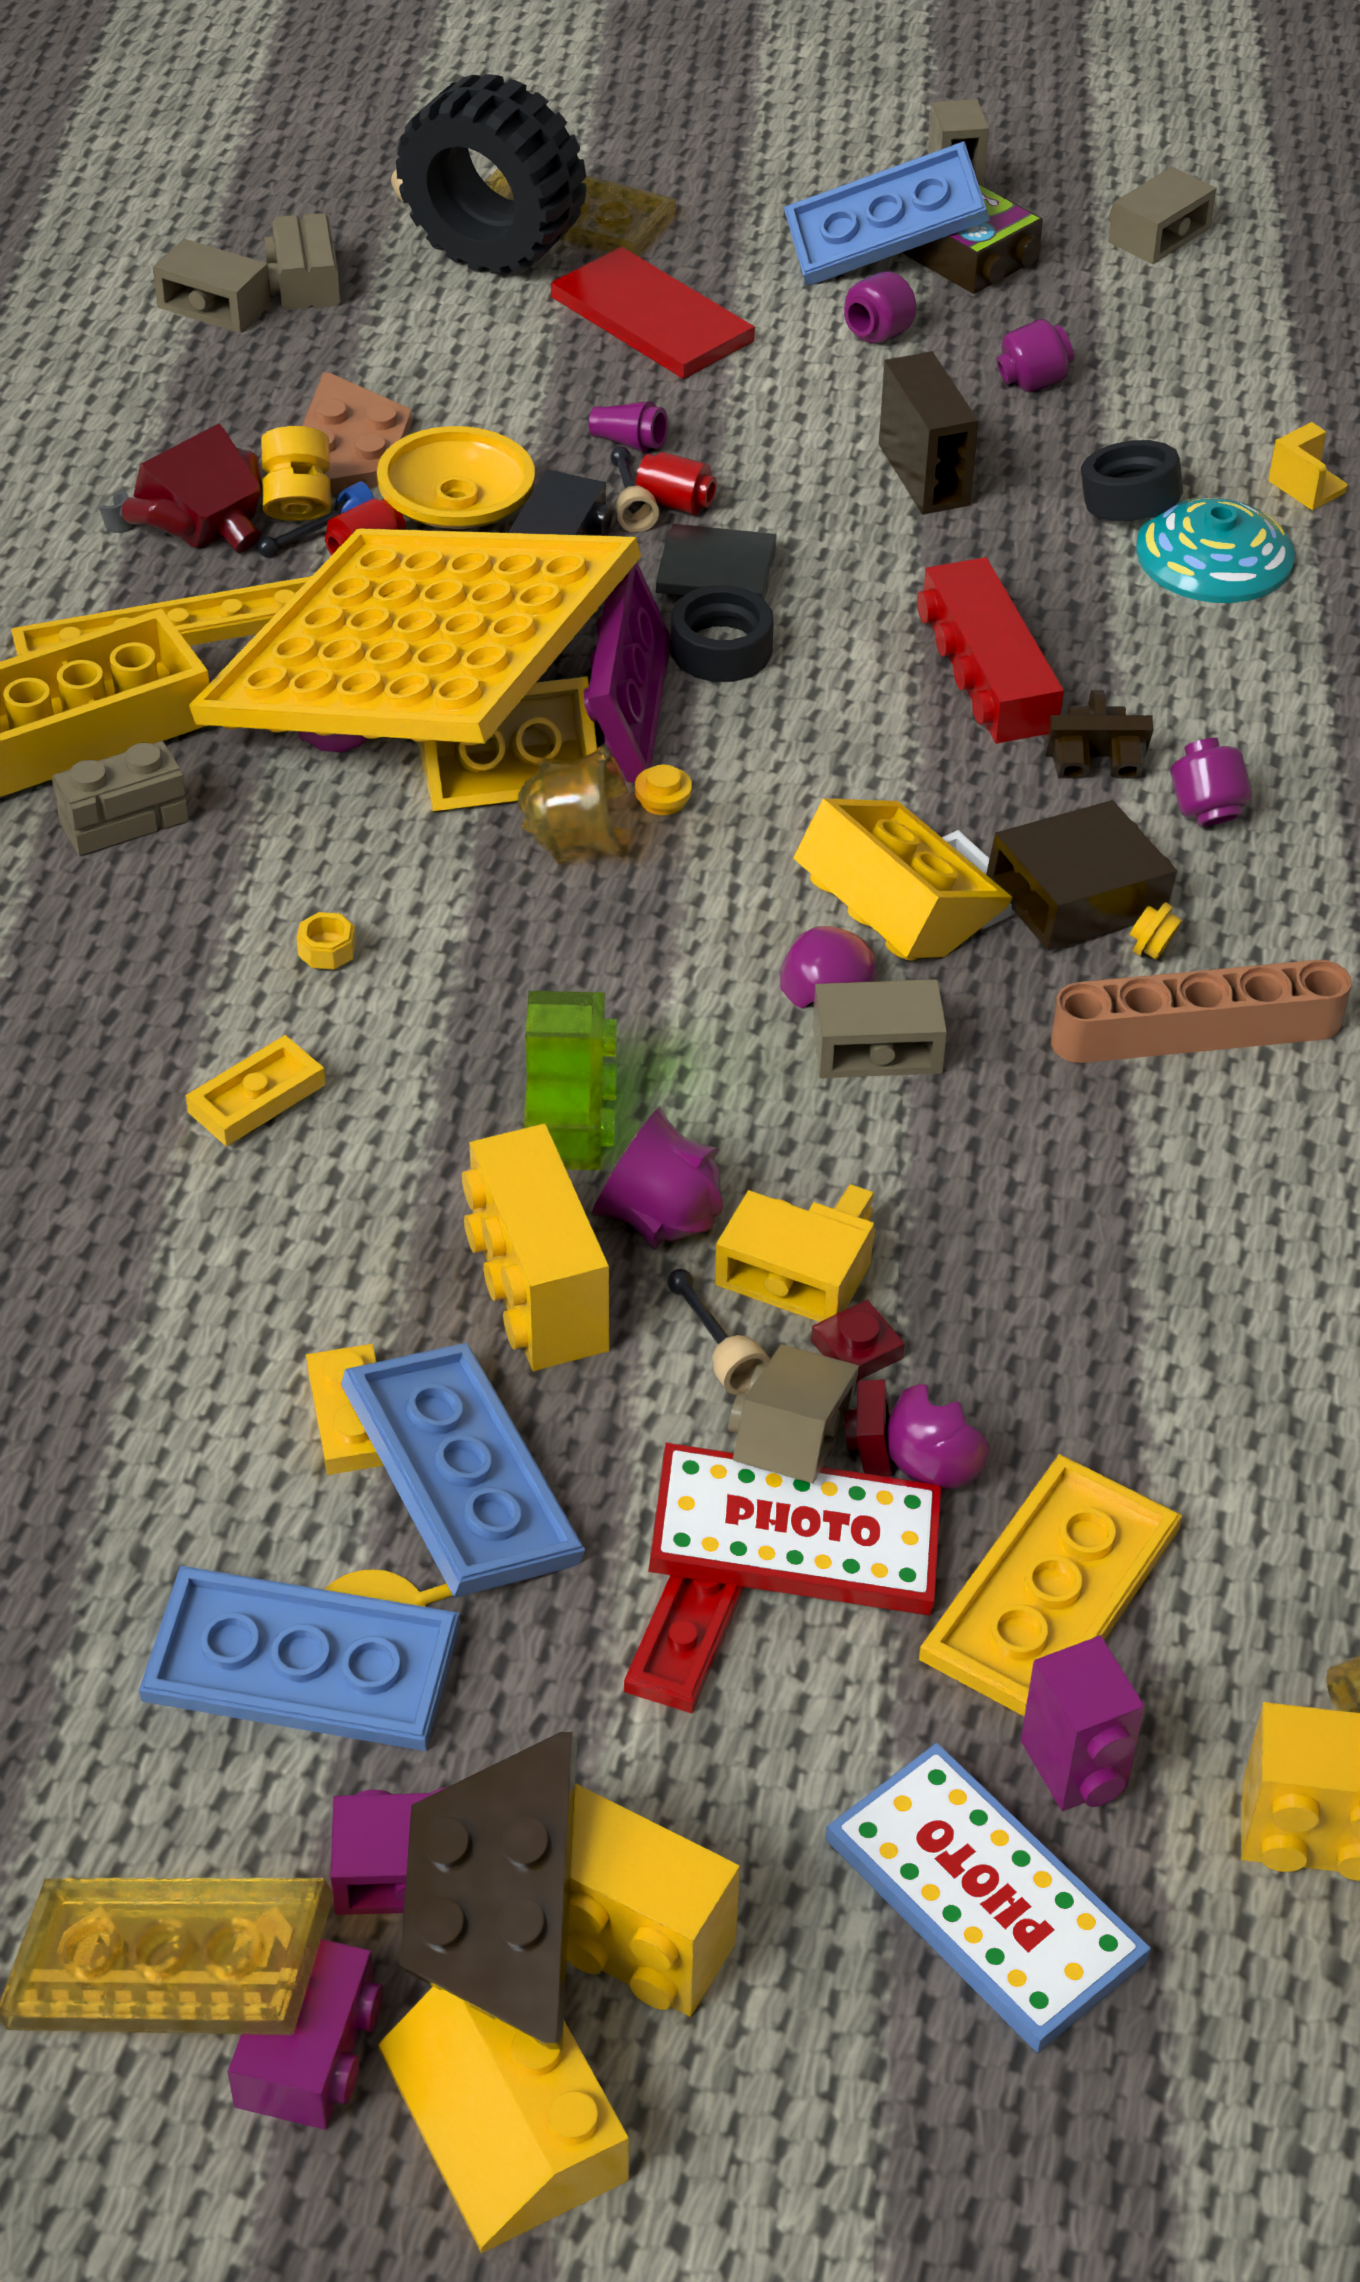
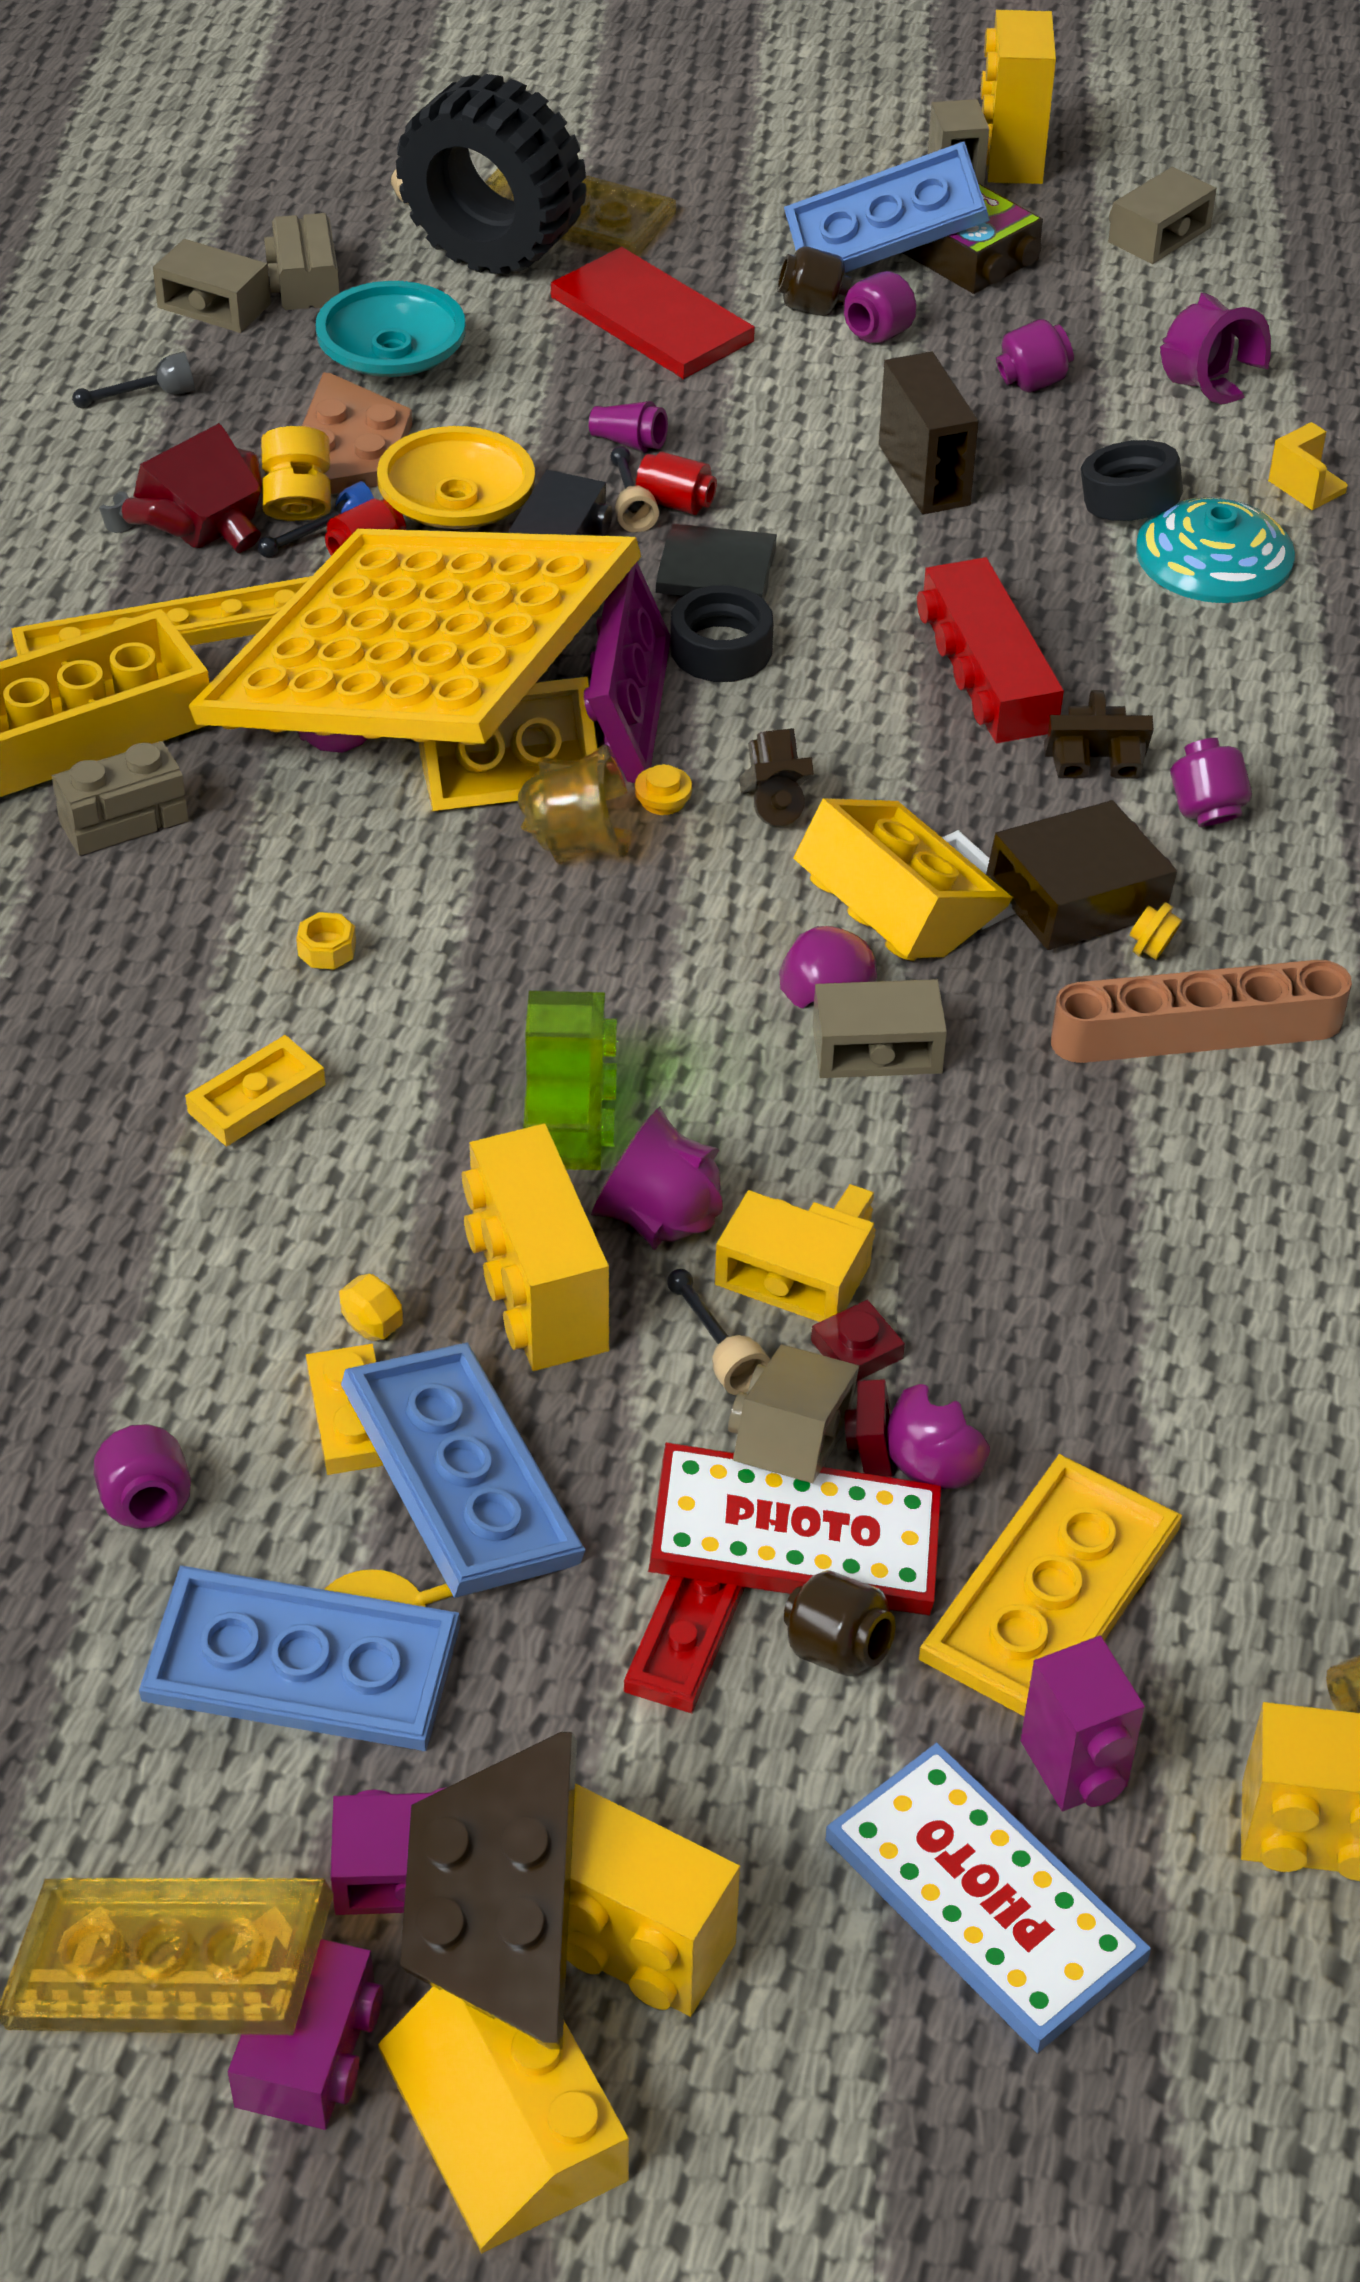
(142, 1476): none -> magenta head
(171, 374): none -> hinge
(371, 1307): none -> yellow tile
(390, 328): none -> teal dish
(777, 776): none -> dark brown hips
(813, 281): none -> dark brown head
(839, 1623): none -> dark brown head
(1018, 94): none -> yellow brick
(1203, 343): none -> magenta helmet

